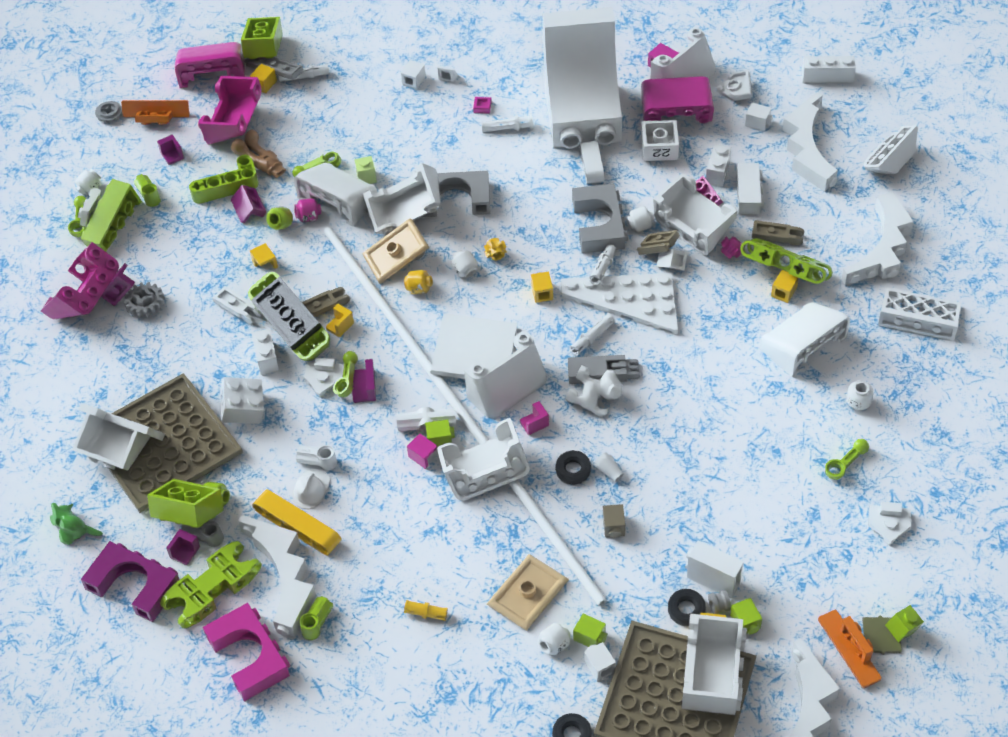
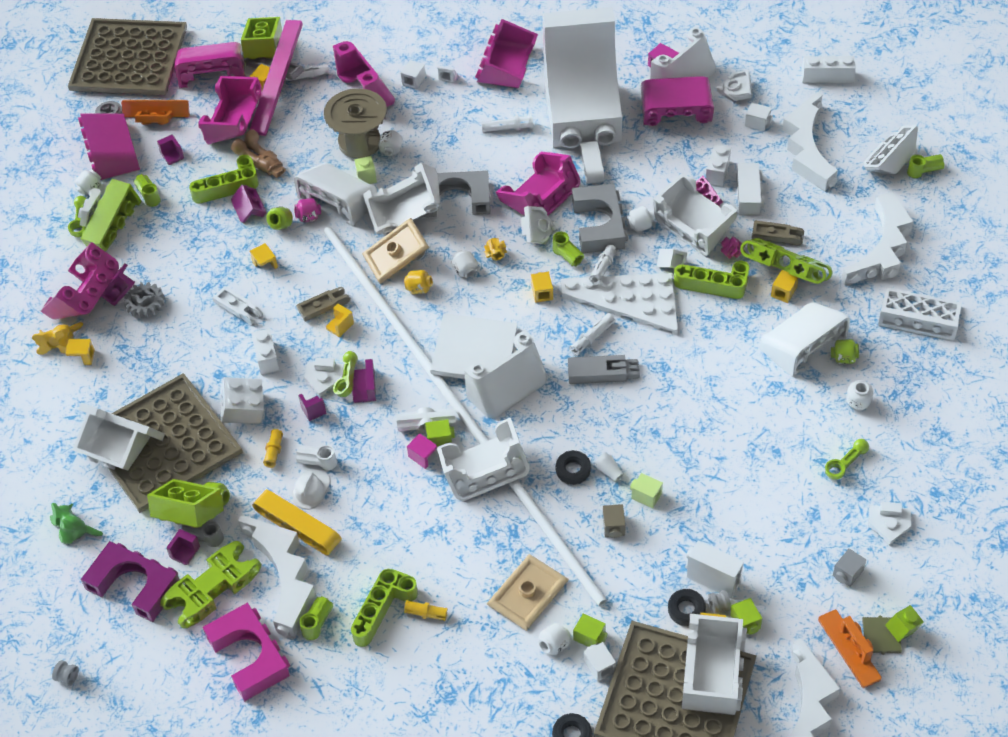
(55, 338): none -> yellow animal
(65, 673): none -> light grey wheel
(81, 348): none -> yellow panel
(108, 144): none -> dark pink windscreen
(128, 56): none -> dark tan plate
(273, 448): none -> yellow pin
(276, 76): none -> dark pink tile
(289, 317): piece -> none
(313, 407): none -> magenta panel
(322, 159): lime piece -> none
(353, 67): none -> dark pink windscreen
(356, 119): none -> dark tan piece
(380, 607): none -> lime beam
(390, 143): none -> white head
(482, 105): dark pink tile -> none
(506, 55): none -> dark pink windscreen
(537, 225): none -> white plate
(537, 420): dark pink panel -> none
(547, 187): none -> dark pink windscreen
(565, 248): none -> lime piece
(607, 387): white animal -> none
(646, 490): none -> yellowish green brick
(658, 242): dark tan plate -> none
(660, 140): white brick -> none
(712, 281): none -> lime beam
(845, 351): none -> lime head
(849, 567): none -> light grey brick
(920, 165): none -> lime piece

